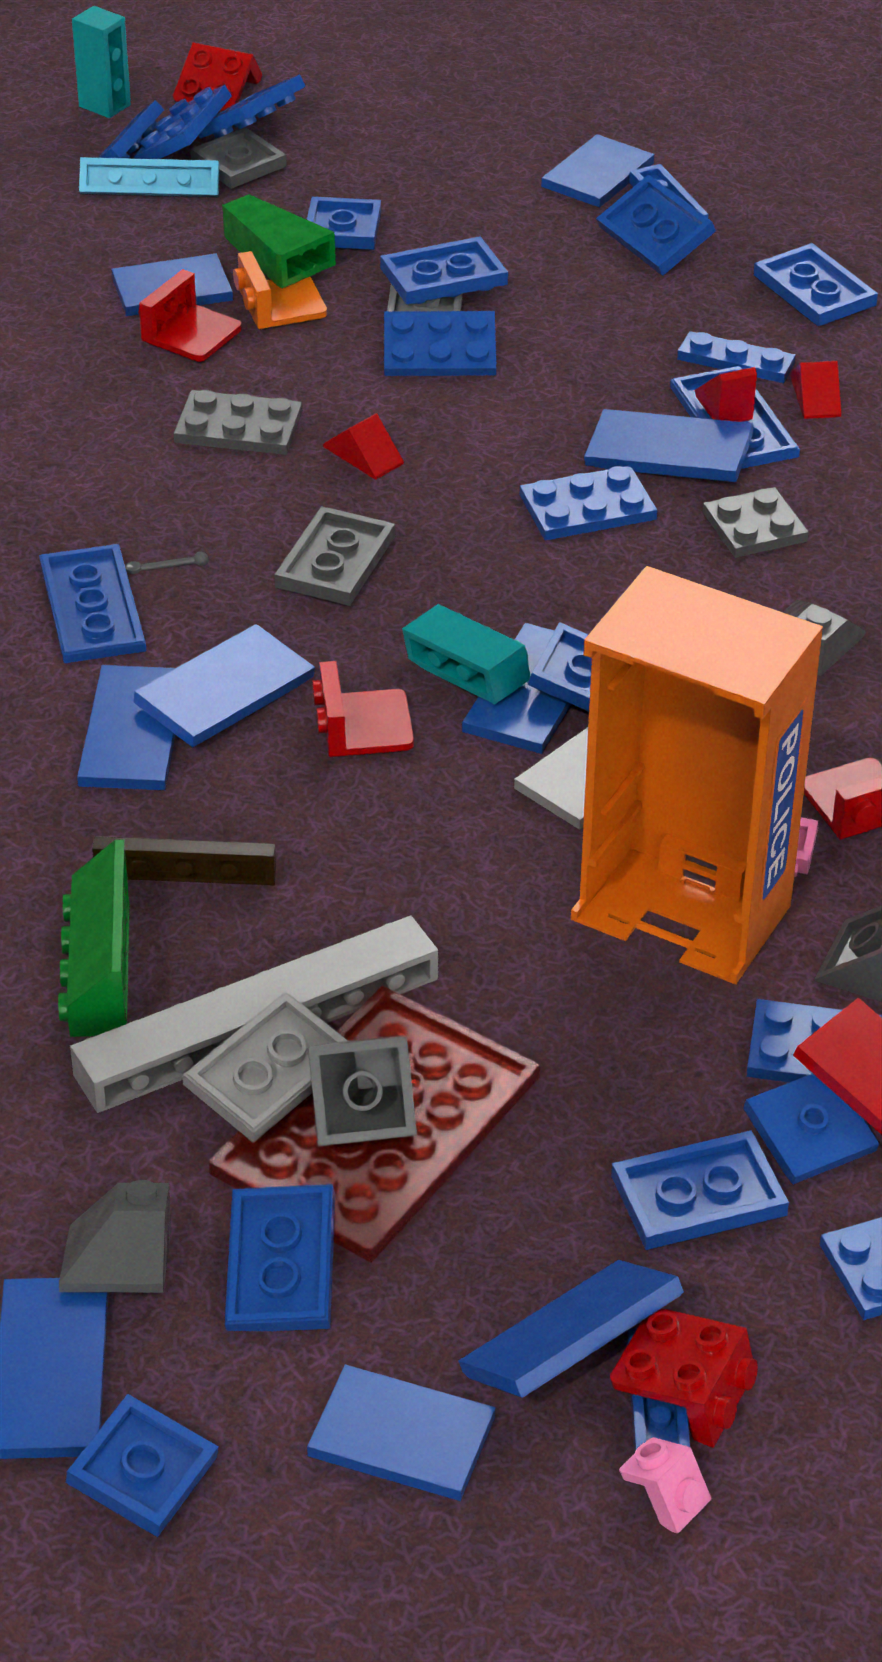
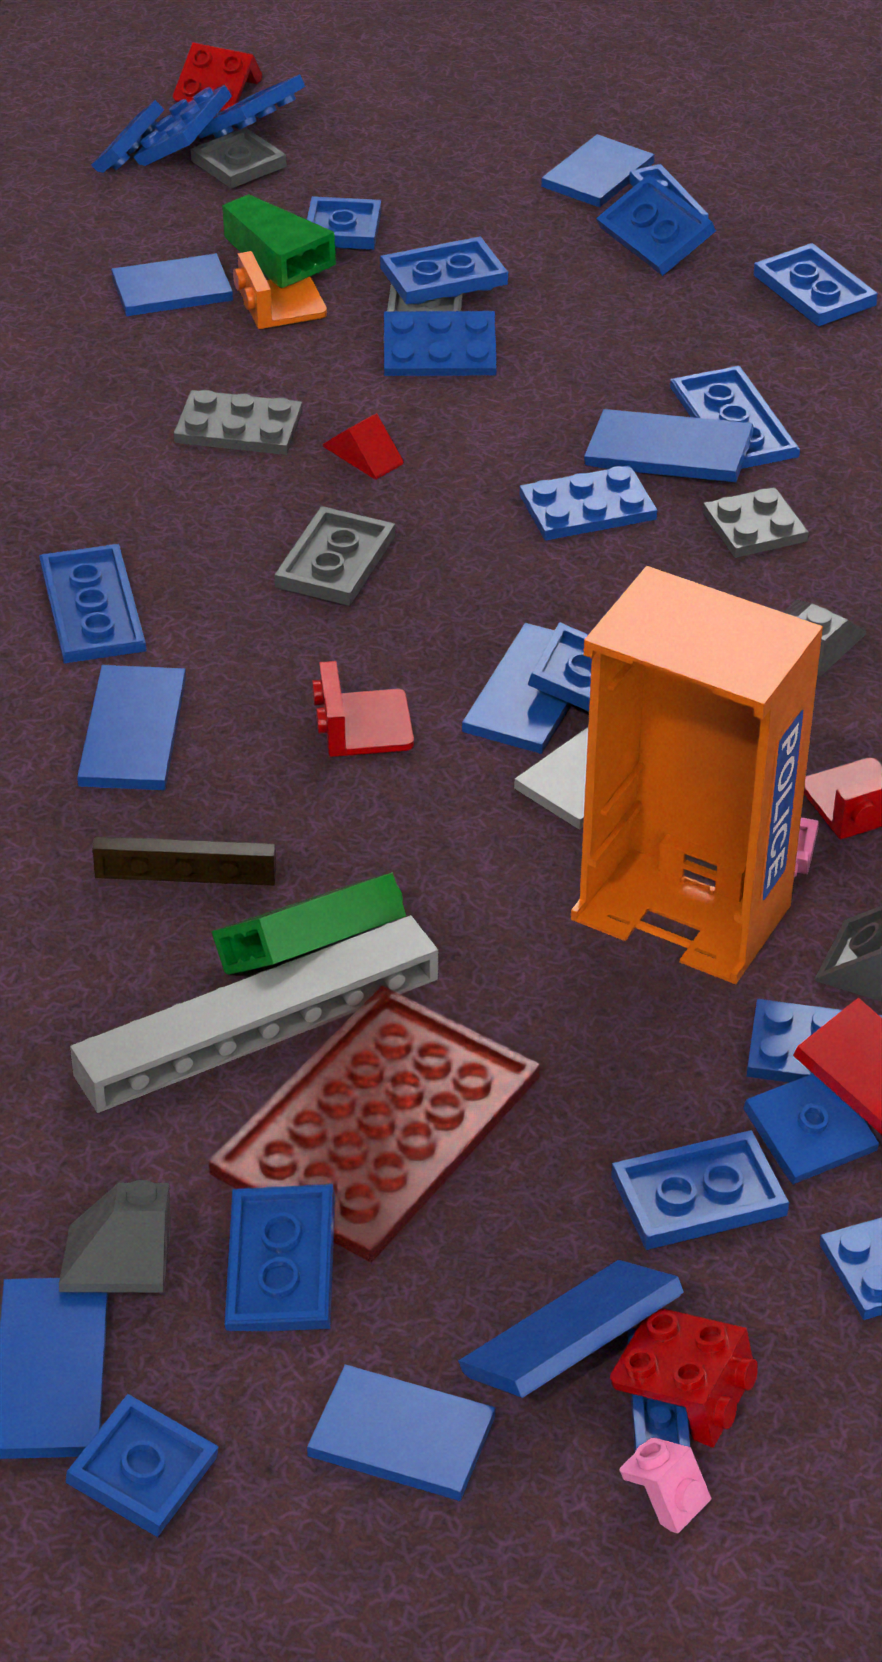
(96, 945): green slope -> none
(101, 61): teal brick -> none
(149, 177): medium azure plate -> none
(179, 325): red bracket -> none
(200, 558): dark grey hinge -> none
(223, 685): tile -> none
(261, 1067): light grey tile -> none
(309, 924): none -> green slope
(362, 1090): dark grey slope -> none
(467, 653): teal brick -> none
(723, 353): plate -> none
(729, 395): red slope -> none
(817, 389): red slope -> none

